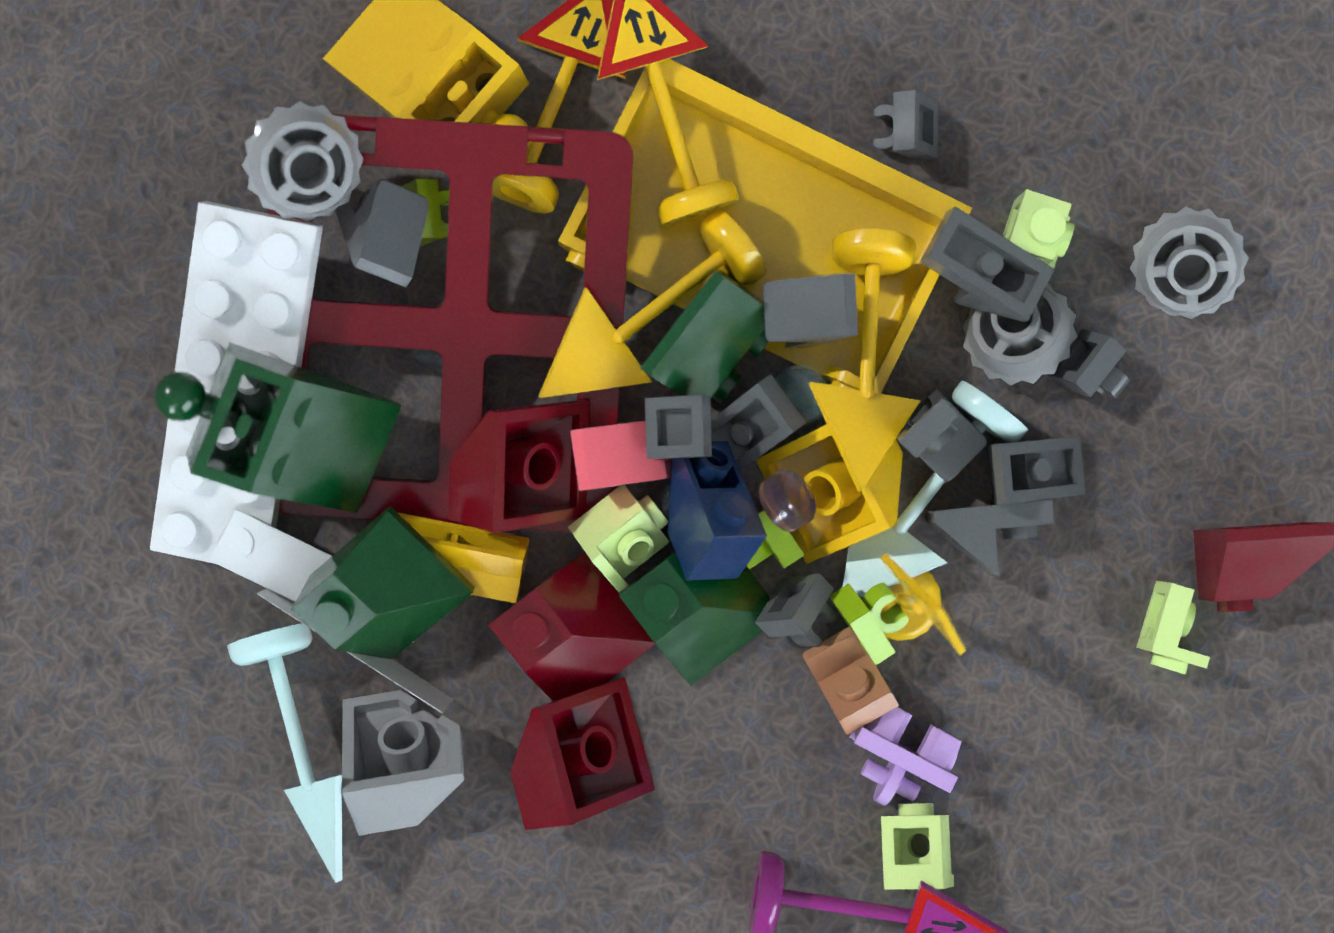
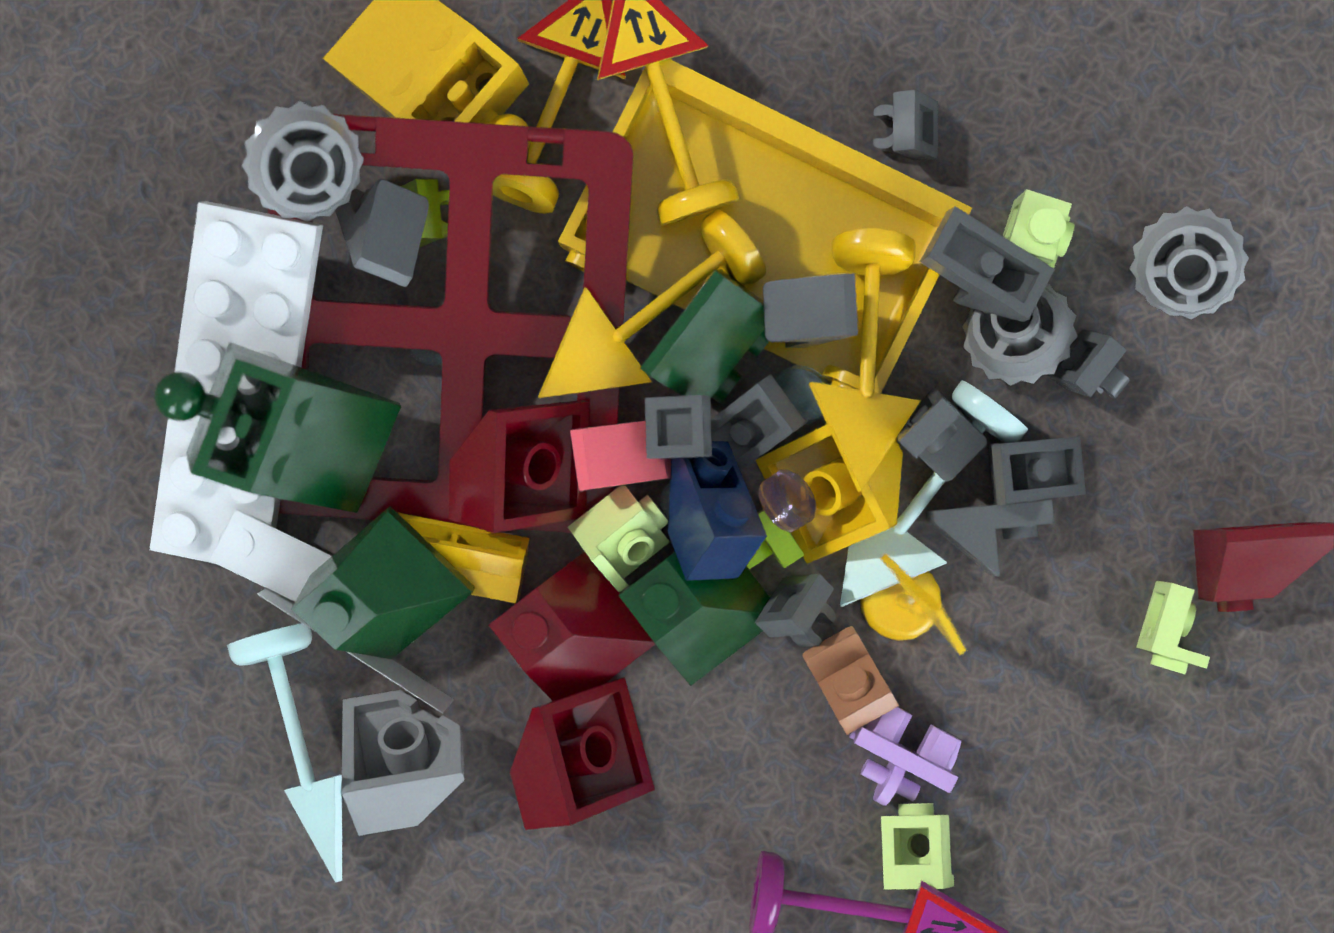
(868, 620): lime tile -> none

